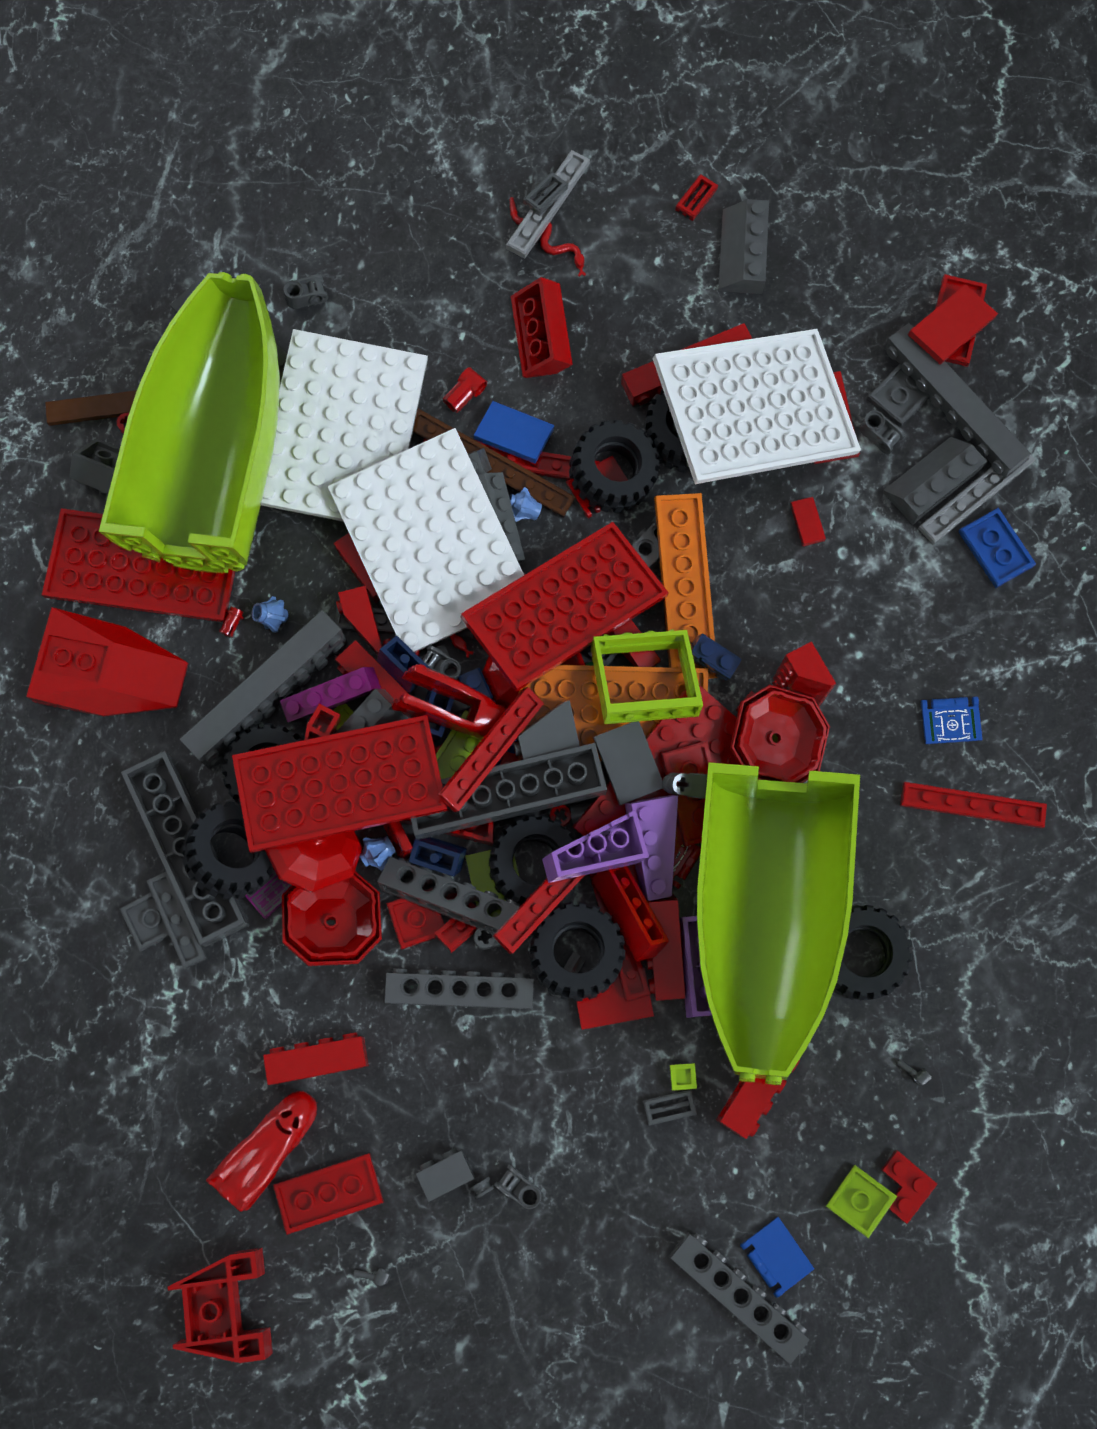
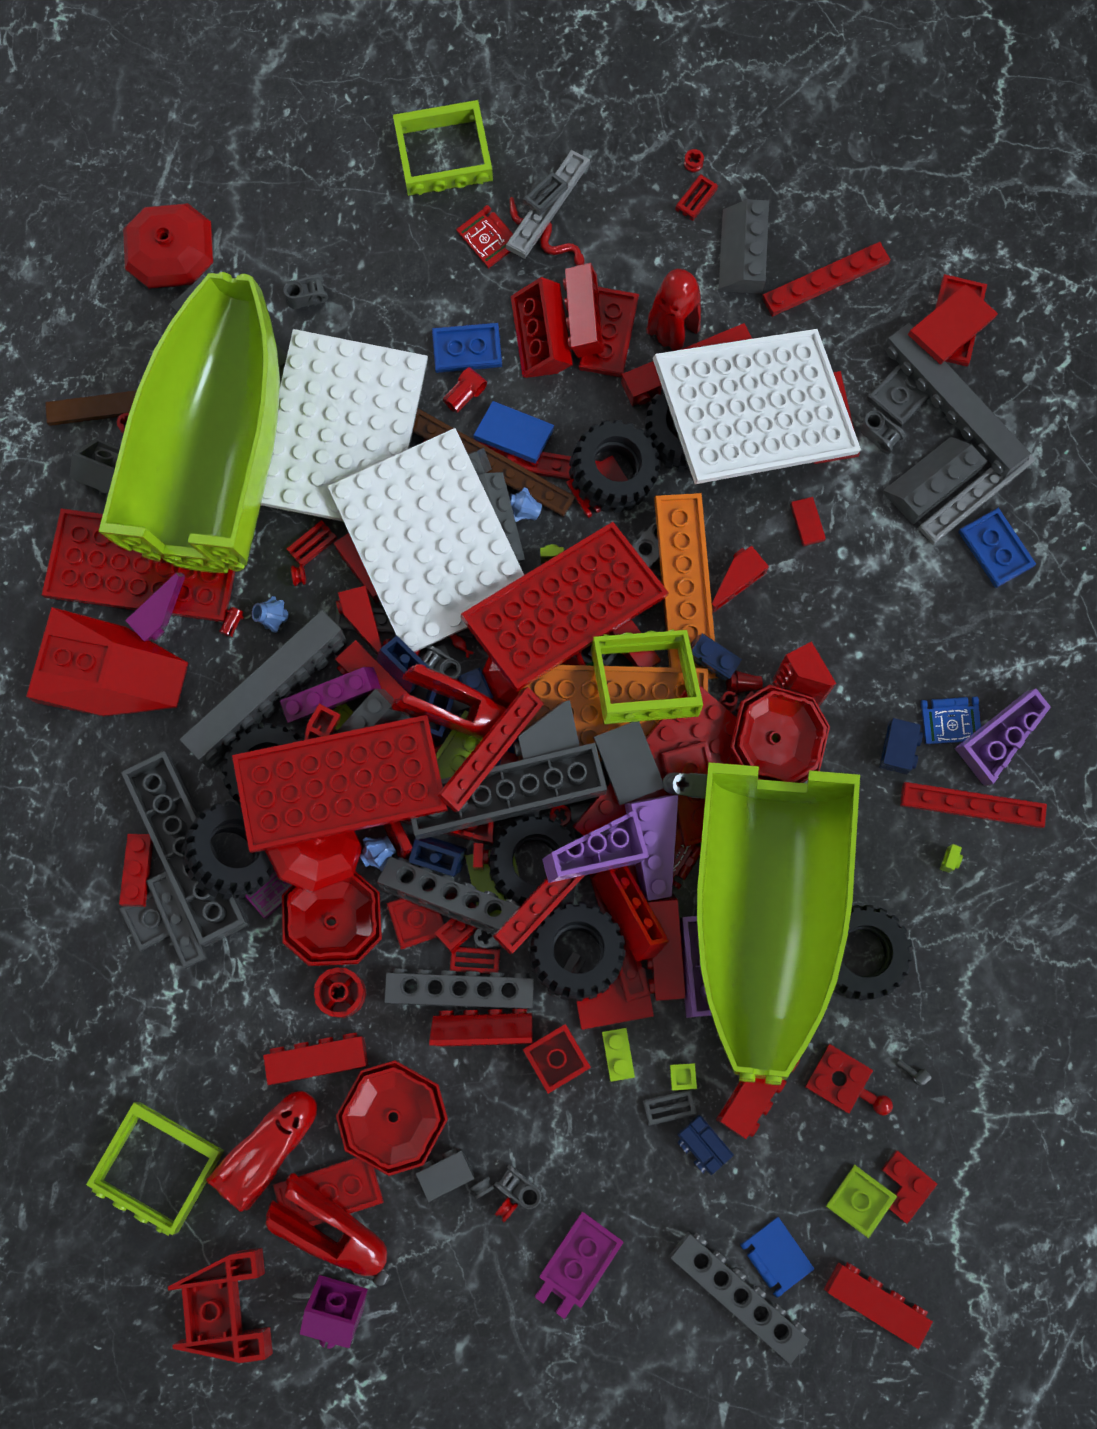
(123, 1200): none -> lime window
(136, 870): none -> red plate
(156, 611): none -> magenta slope
(170, 261): none -> red rock
(298, 575): none -> red bush
(307, 536): none -> red tile
(333, 1312): none -> magenta brick
(339, 978): none -> red brick
(357, 1248): none -> red piece
(366, 1121): none -> red rock
(436, 118): none -> lime window
(466, 347): none -> blue tile
(480, 856): none -> red plate
(485, 1029): none -> red slope
(486, 236): none -> red piece
(495, 961): none -> red tile
(506, 1209): none -> red bush
(549, 552): none -> lime plate
(556, 1058): none -> red brick
(578, 1263): none -> magenta tile
(583, 310): none -> brick
(617, 322): none -> red tile
(618, 1054): none -> lime plate
(673, 306): none -> red piece
(692, 166): none -> red bush
(704, 1145): none -> dark blue brick
(729, 695): none -> red pin
(743, 572): none -> red slope
(744, 682): none -> red cone
(826, 279): none -> red plate
(856, 1078): none -> red plate
(877, 1305): none -> red brick
(900, 746): none -> dark blue brick
(952, 858): none -> lime plate
(997, 741): none -> medium lavender wedge

